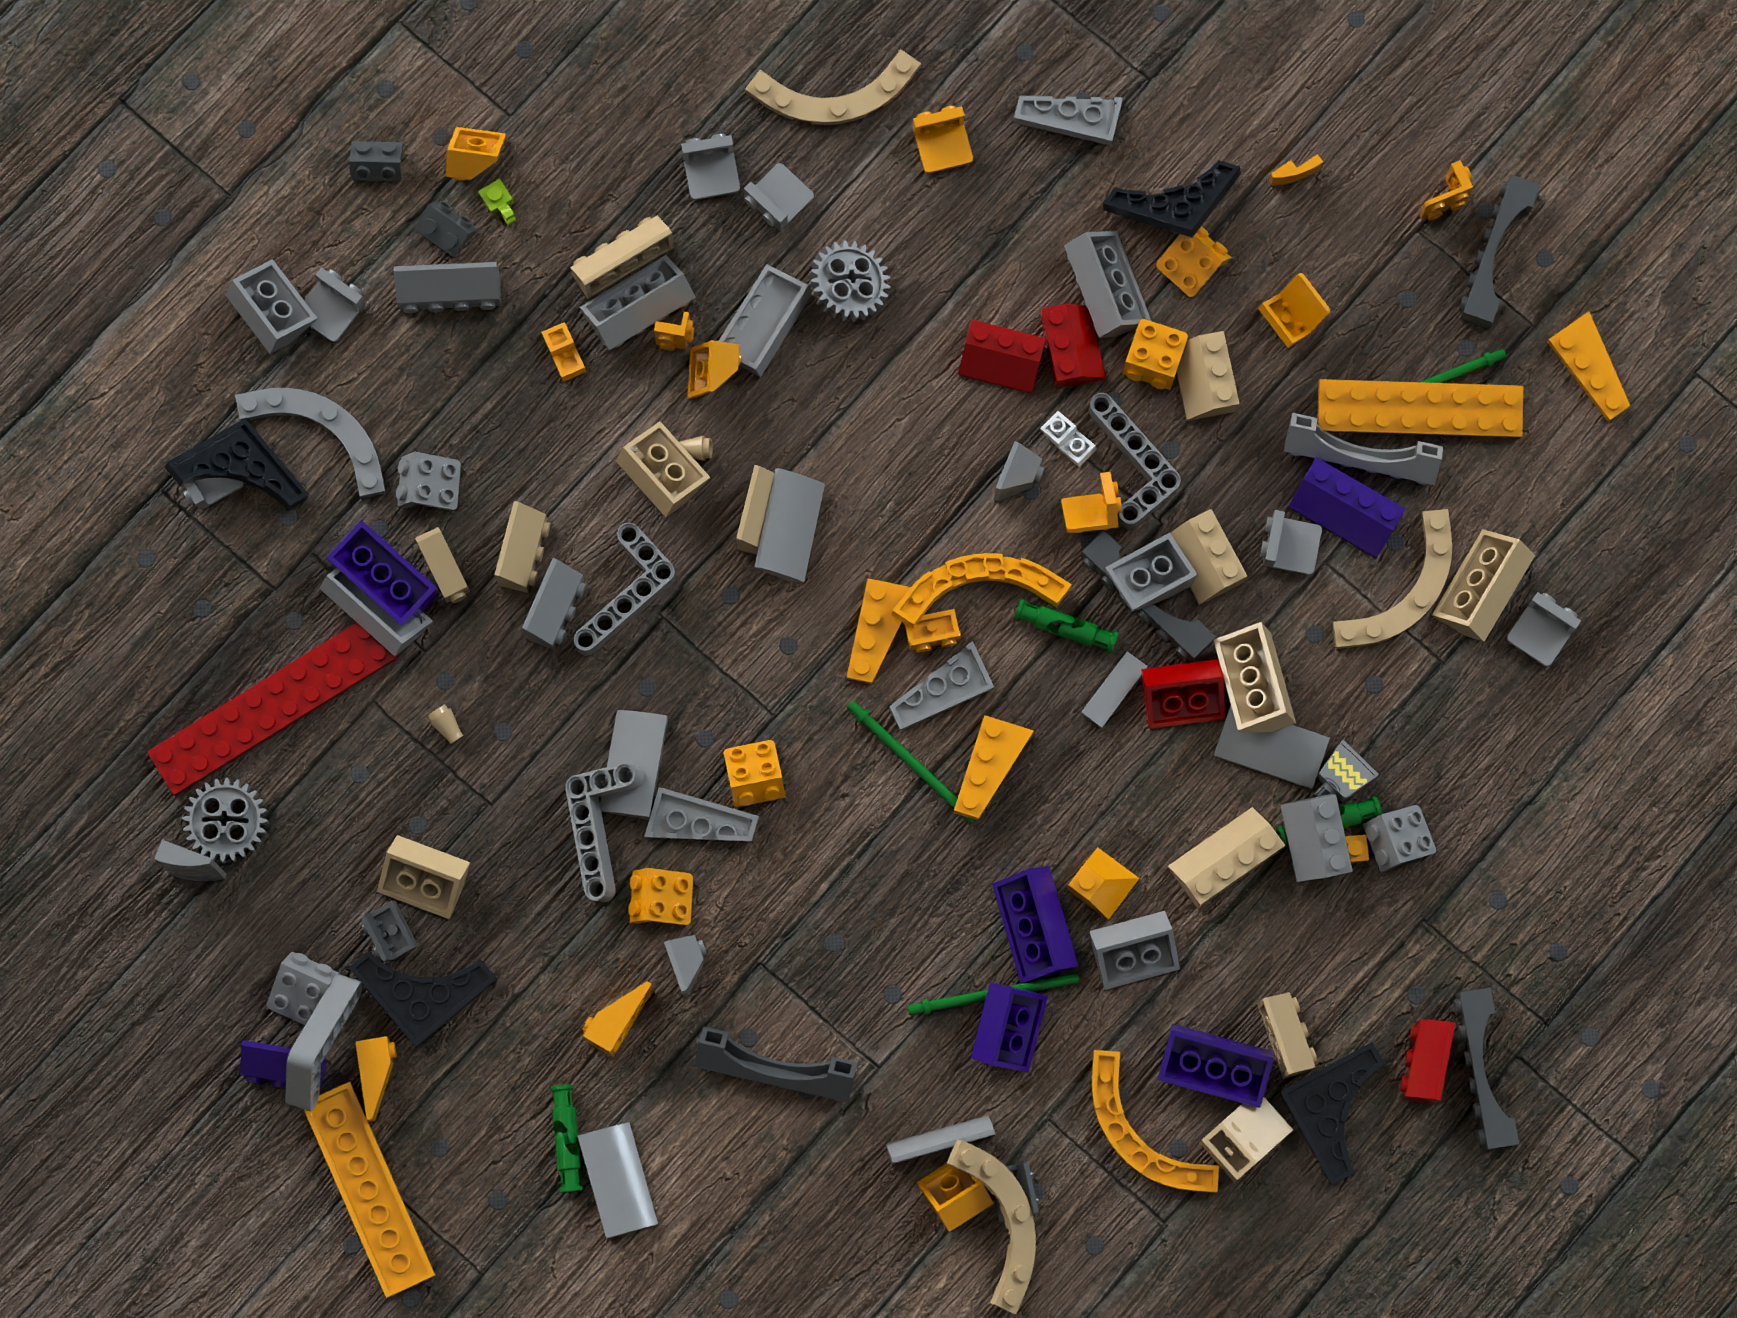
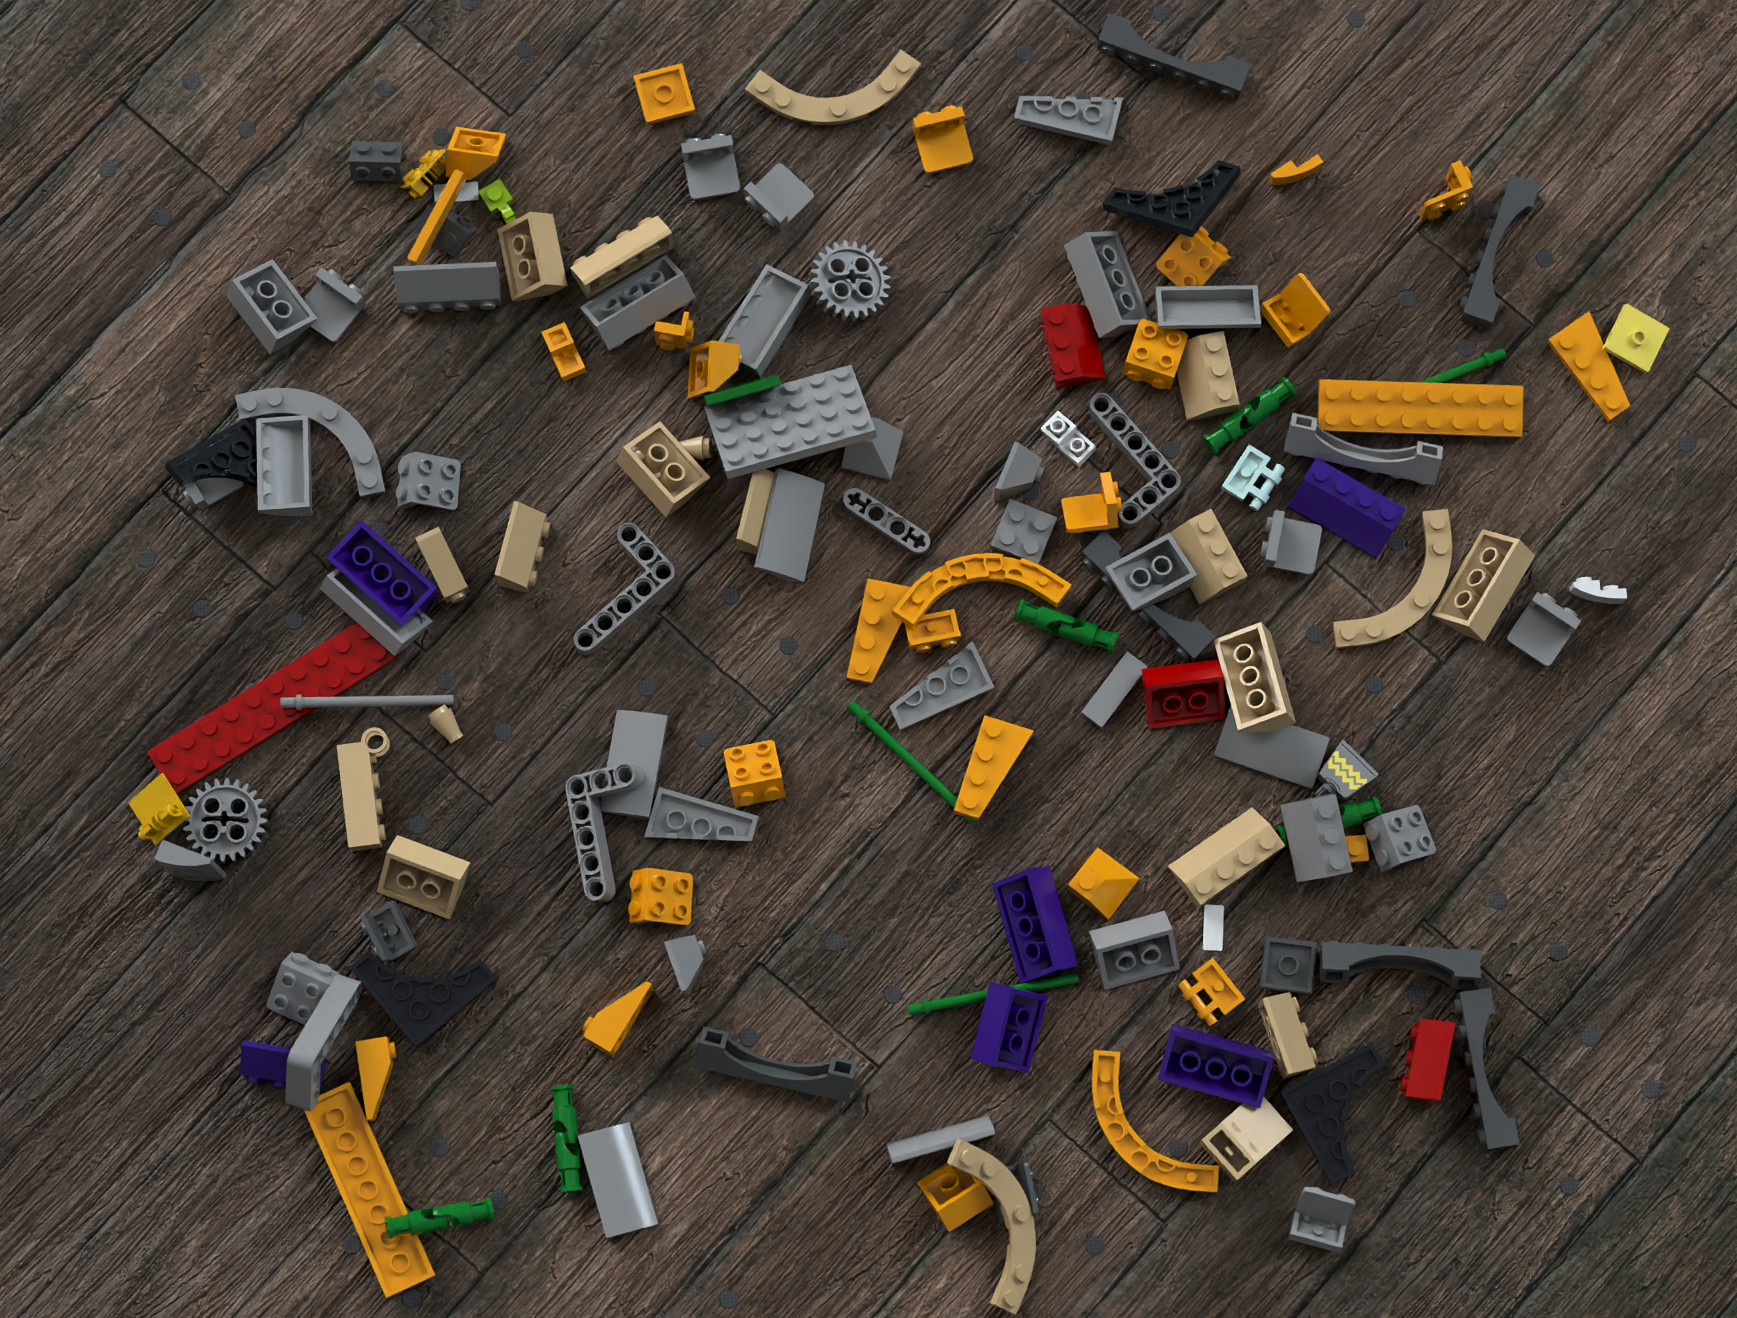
(158, 810): none -> yellow hinge
(284, 466): none -> light grey slope
(359, 791): none -> tan hinge
(365, 701): none -> light grey bar
(419, 1221): none -> green piece
(430, 160): none -> yellow hinge
(437, 217): none -> light orange tile
(468, 192): none -> white sticker
(532, 256): none -> tan slope
(553, 605): light grey slope -> none
(664, 94): none -> light orange plate
(742, 389): none -> green tile
(790, 422): none -> light grey plate
(876, 455): none -> light grey slope
(888, 519): none -> light grey beam
(1001, 356): red slope -> none
(1023, 531): none -> light grey plate
(1207, 307): none -> light grey slope
(1213, 927): none -> white sticker
(1218, 988): none -> light orange plate
(1222, 76): none -> dark grey arch
(1245, 474): none -> light aqua plate
(1252, 413): none -> green piece
(1288, 965): none -> dark grey plate
(1321, 1219): none -> light grey bracket
(1453, 966): none -> dark grey arch
(1590, 590): none -> white slope
(1635, 338): none -> light yellow plate

